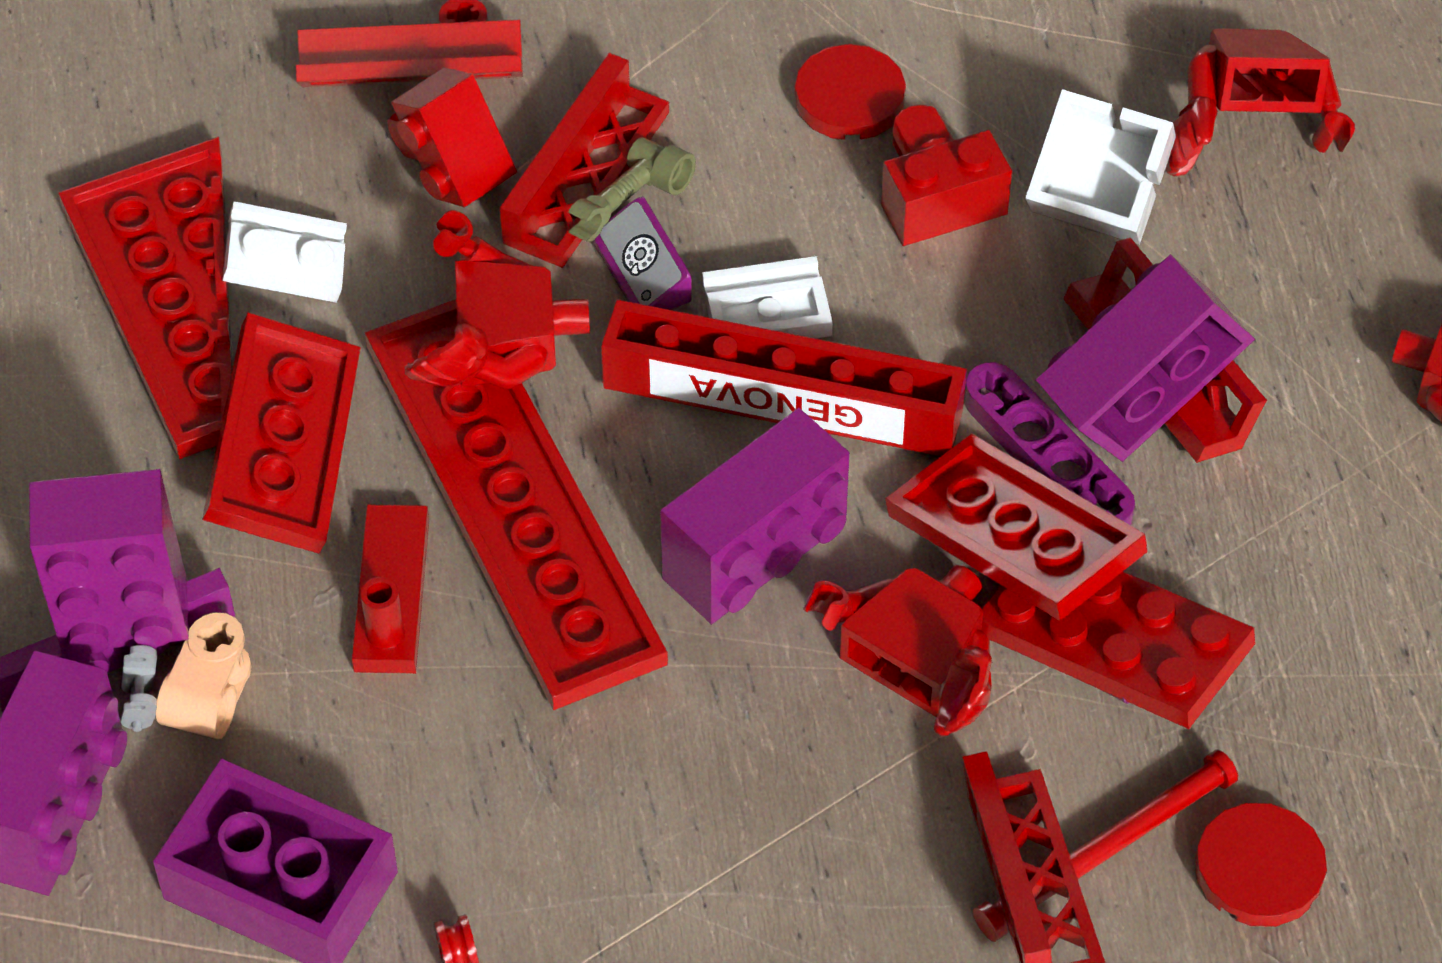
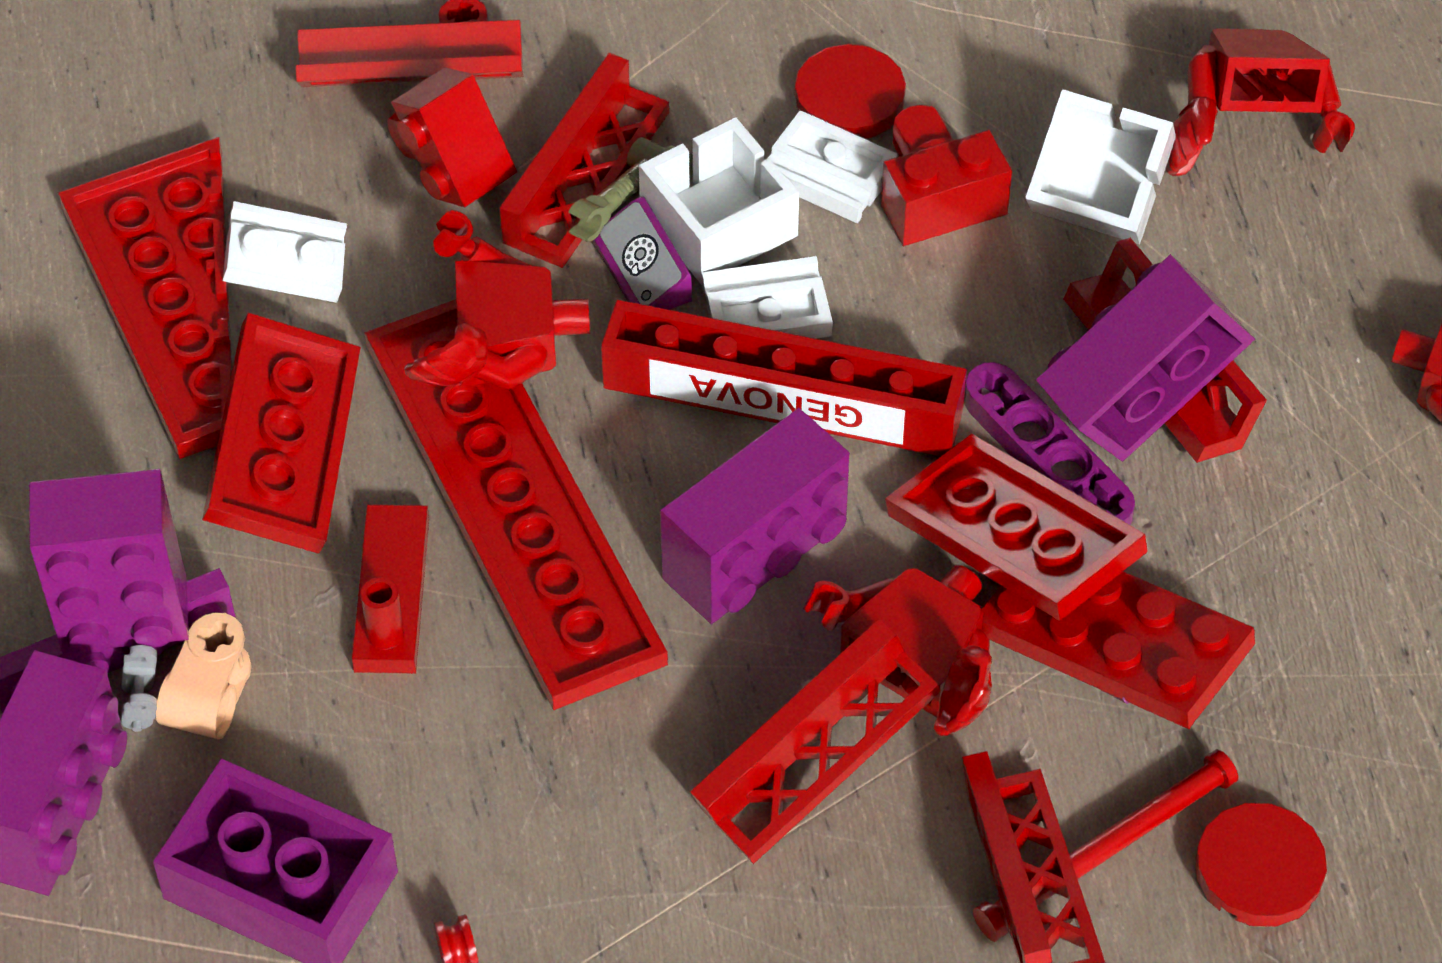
(721, 216): none -> white piece
(799, 725): none -> red fence
(830, 165): none -> white plate

